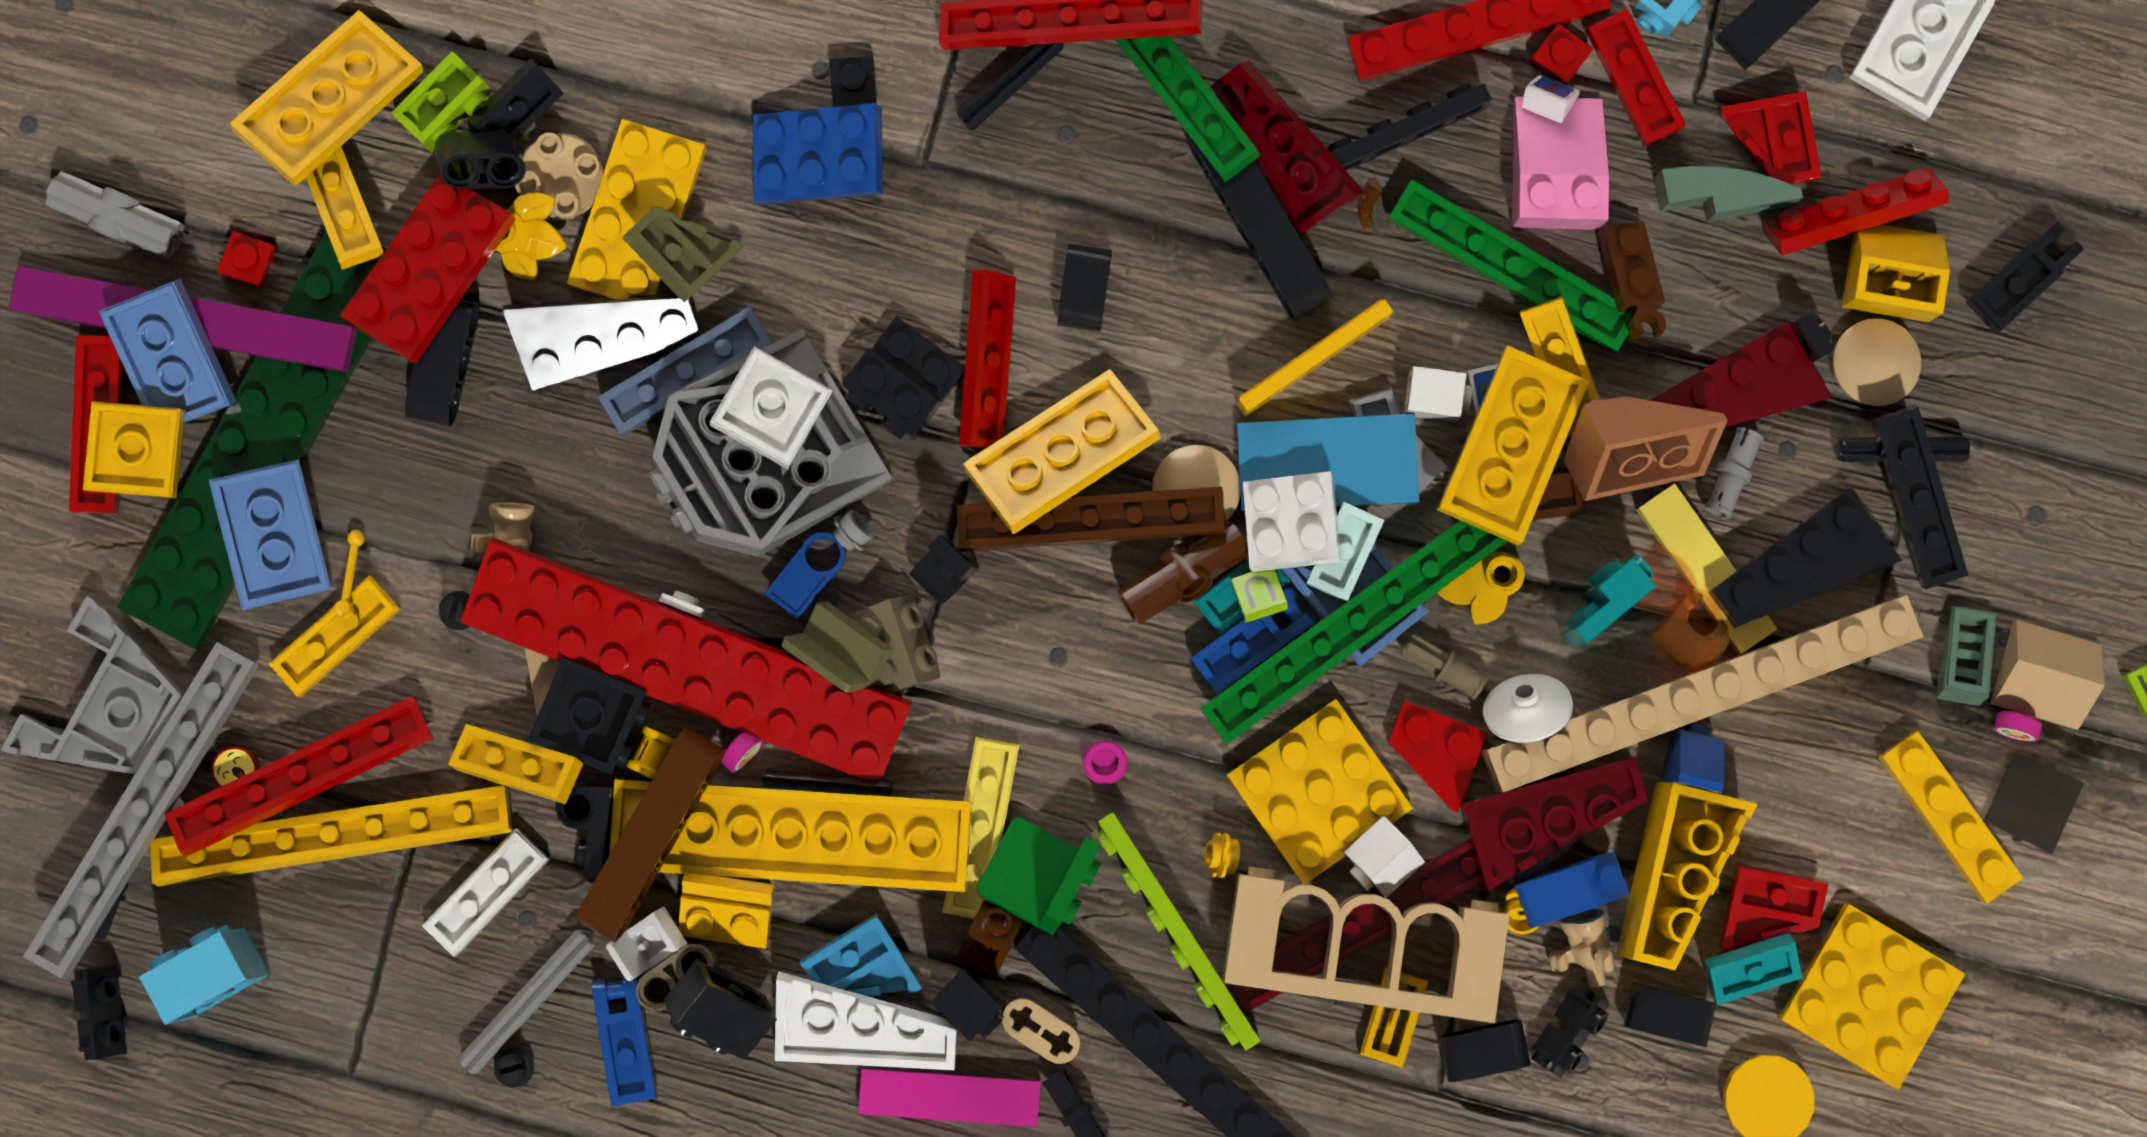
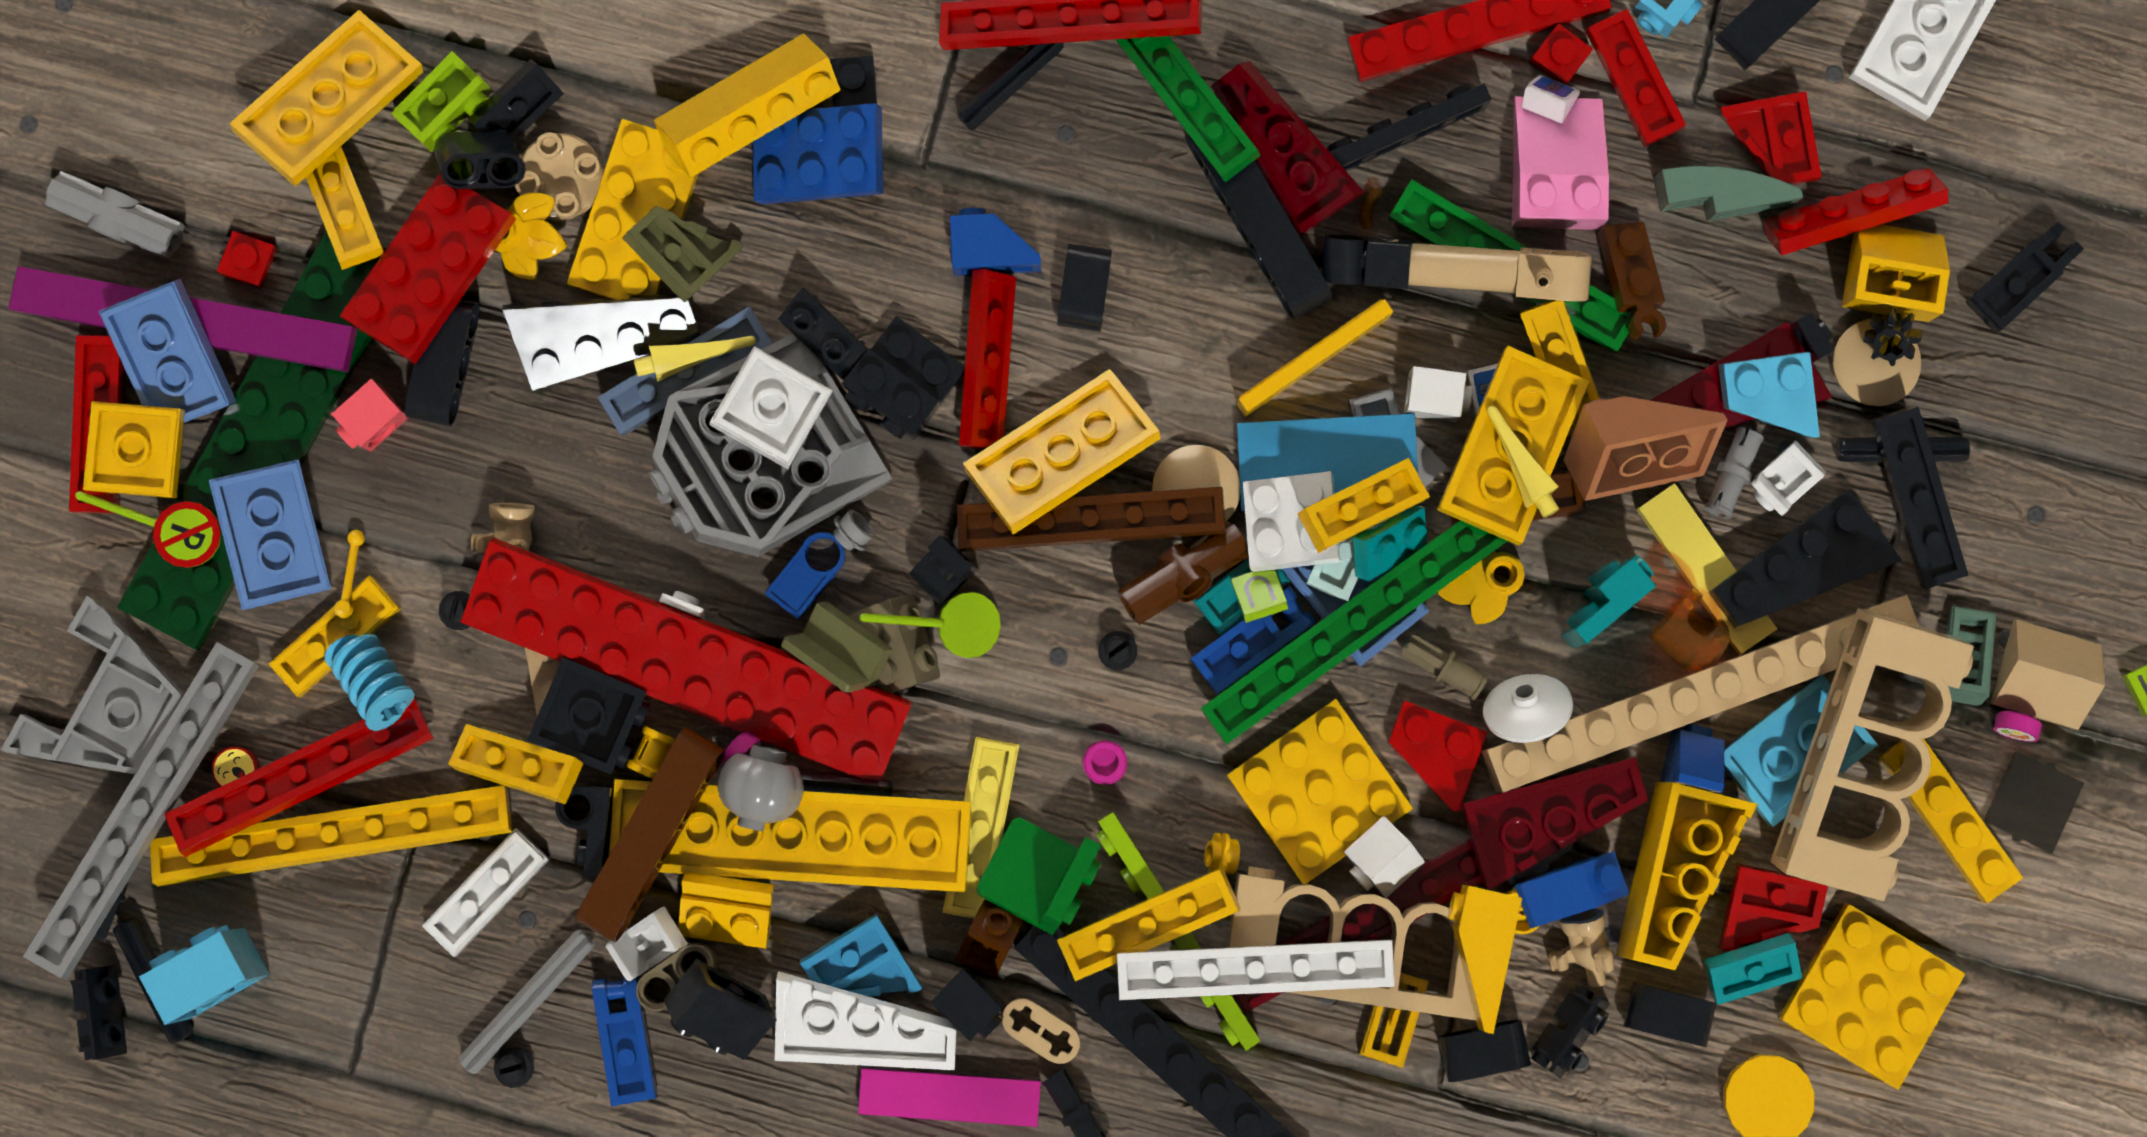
(139, 954): none -> black axle
(182, 534): none -> piece
(368, 416): none -> coral brick
(369, 679): none -> medium azure piece
(672, 359): none -> light yellow piece
(747, 105): none -> yellow brick
(760, 787): none -> light grey plant
(822, 333): none -> black hinge
(965, 625): none -> lime piece
(989, 244): none -> blue slope
(1117, 650): none -> black piece
(1149, 923): none -> yellow plate
(1255, 969): none -> white plate
(1363, 505): none -> yellow plate
(1389, 542): none -> teal plate
(1403, 263): none -> tan piece
(1484, 940): none -> yellow slope
(1532, 480): none -> light yellow piece
(1772, 752): none -> medium azure plate
(1773, 391): none -> medium azure wing
(1786, 479): none -> white bracket
(1867, 863): none -> tan fence
(1890, 325): none -> black gear

